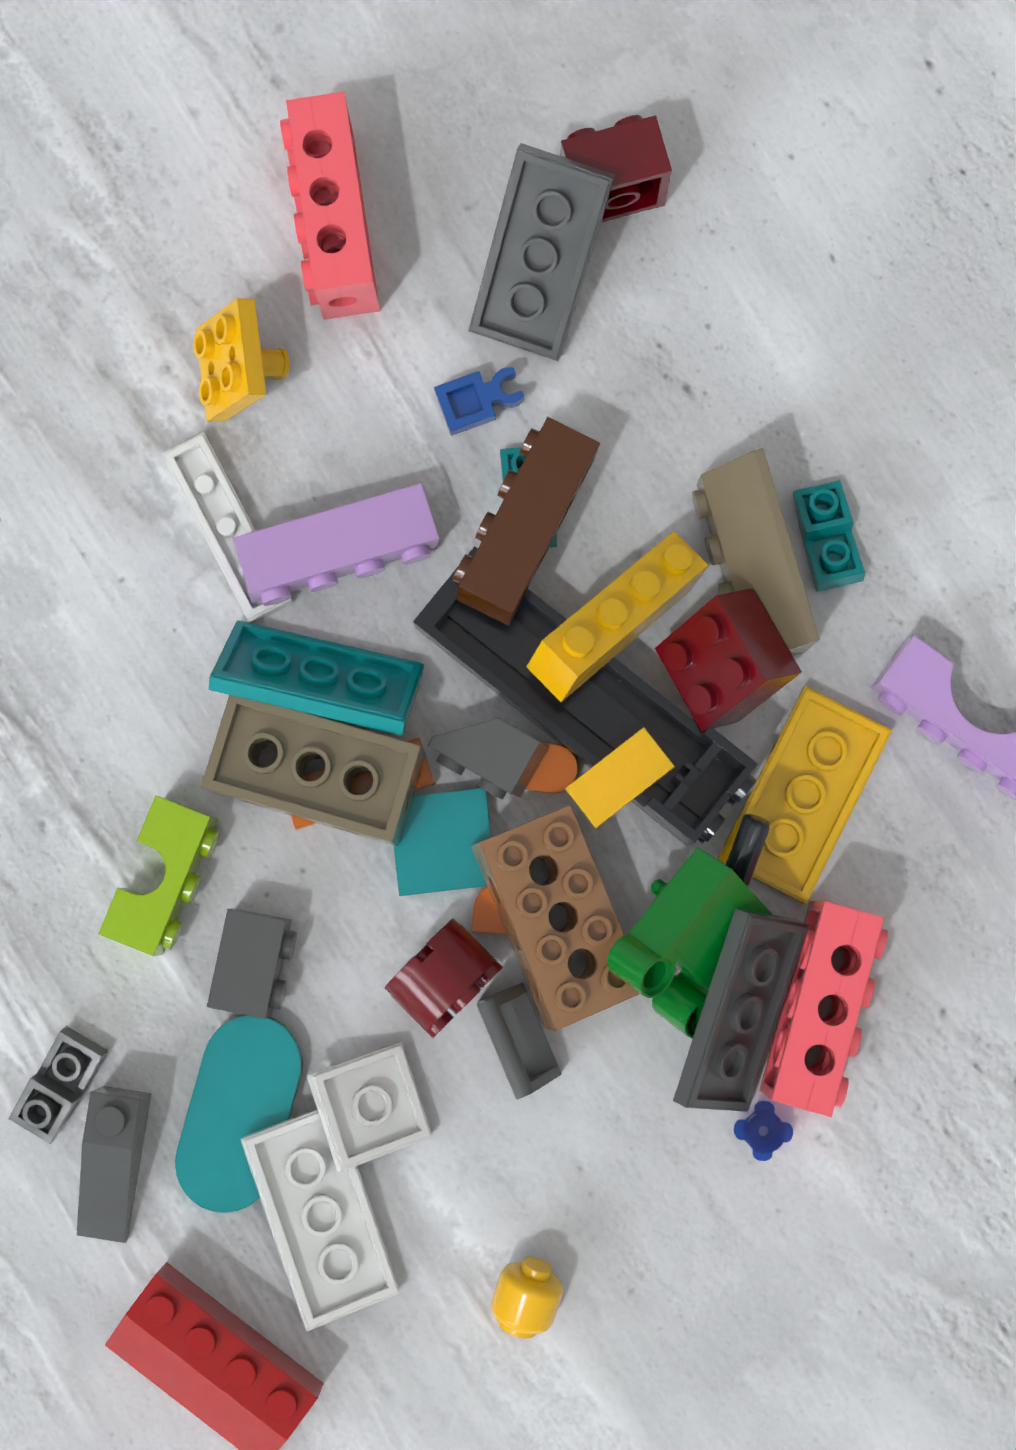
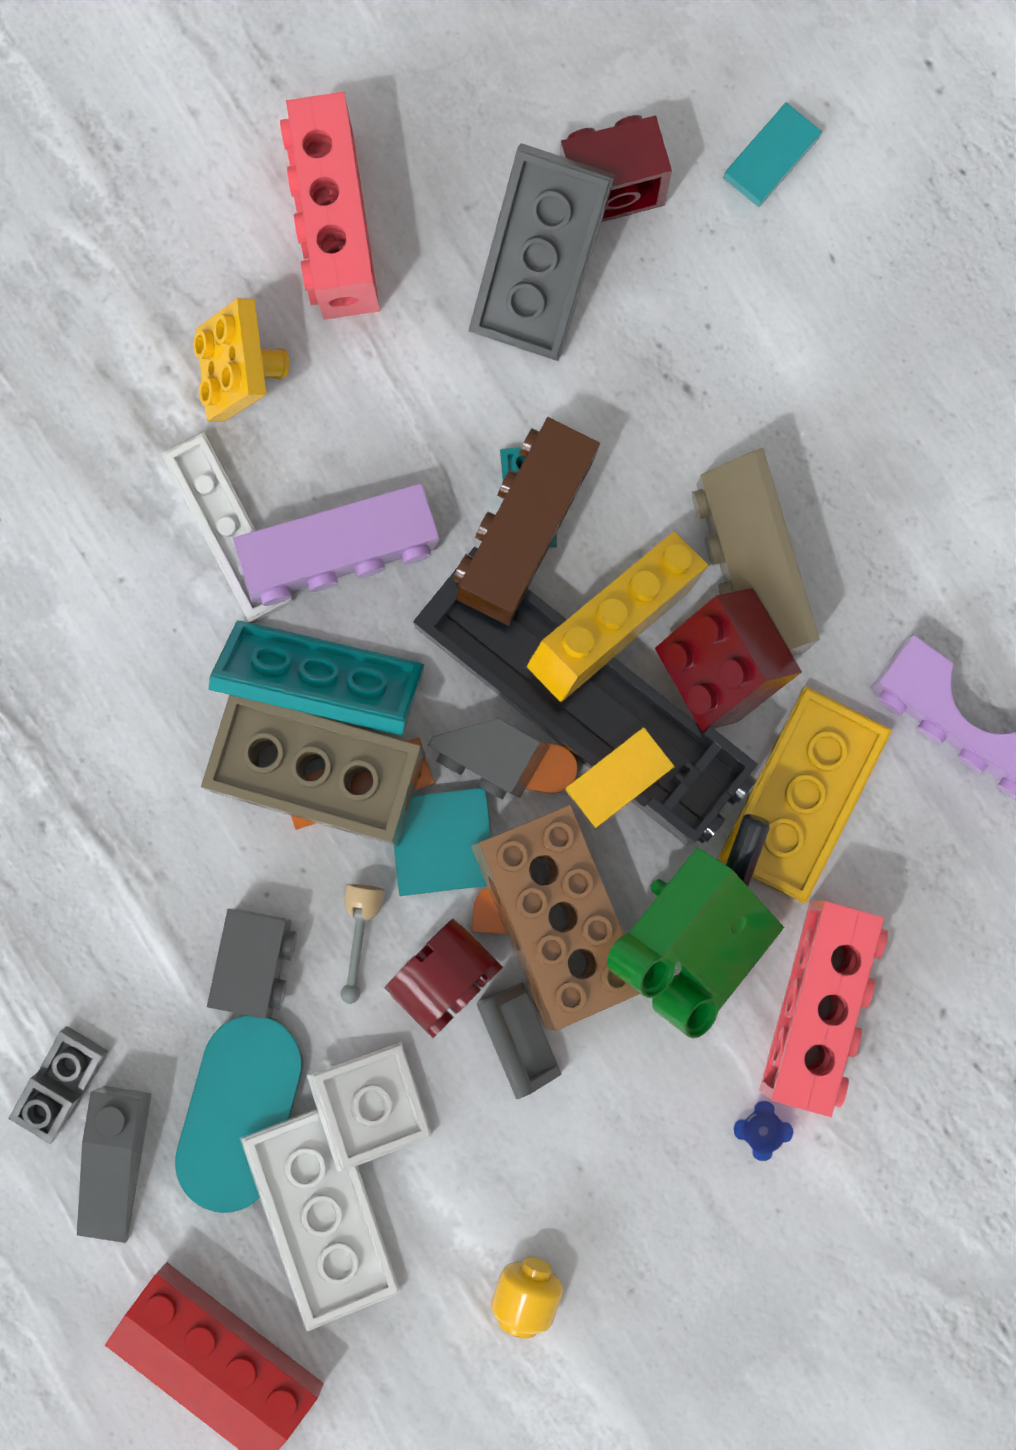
(150, 919): lime arch -> none
(362, 904): none -> hinge
(470, 402): blue plate -> none
(741, 1011): dark grey tile -> none
(772, 154): none -> teal tile
(828, 536): teal slope -> none

